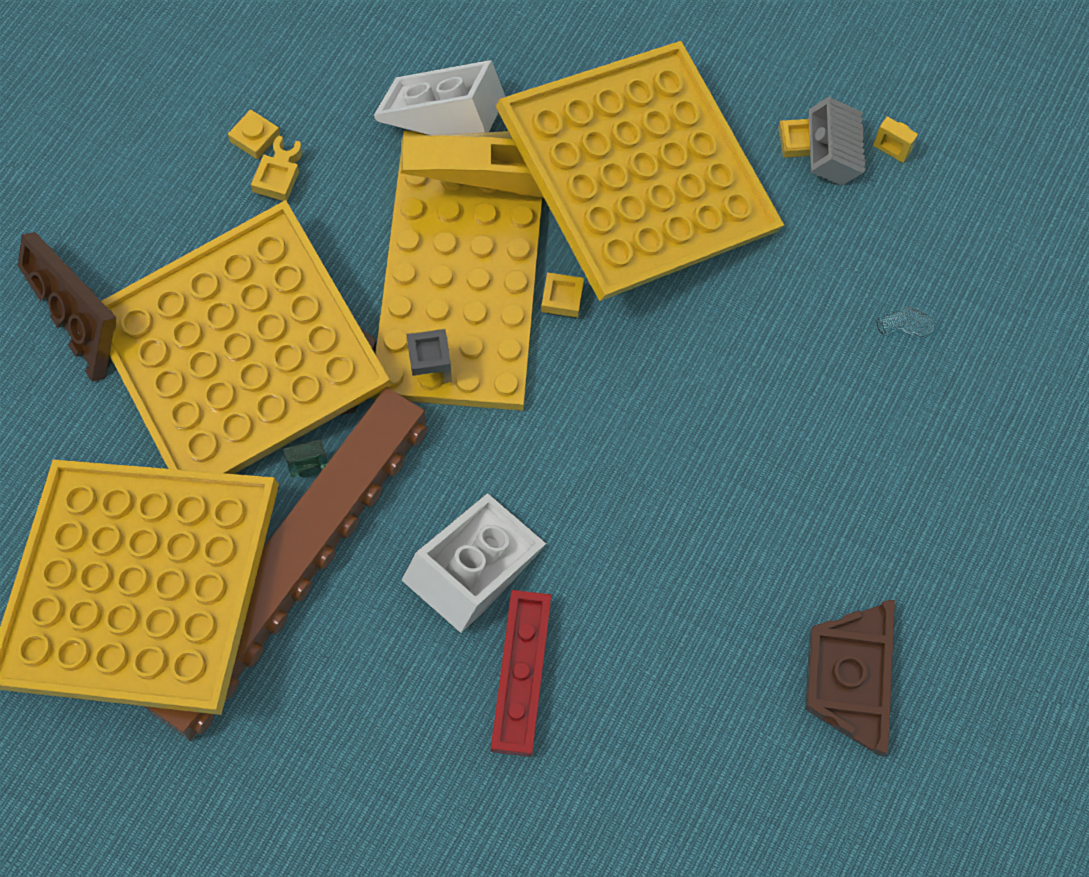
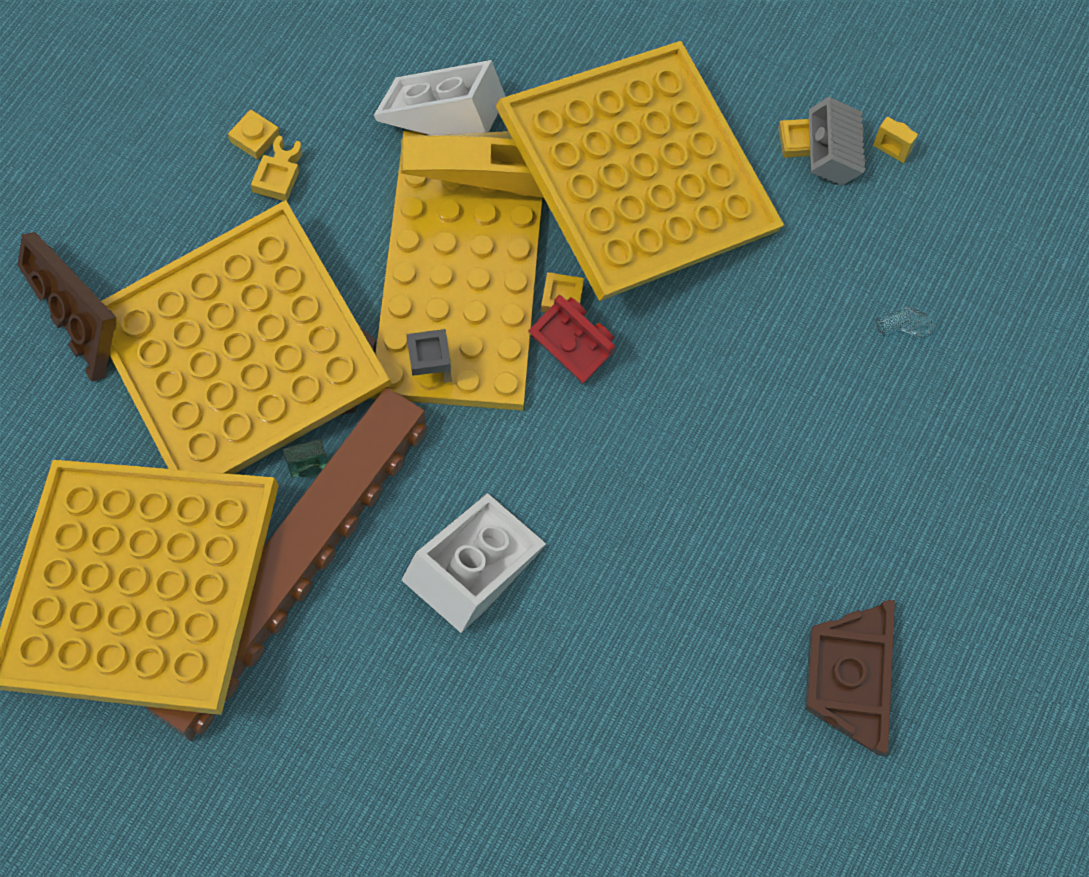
(521, 673): red plate -> none
(573, 338): none -> red bracket

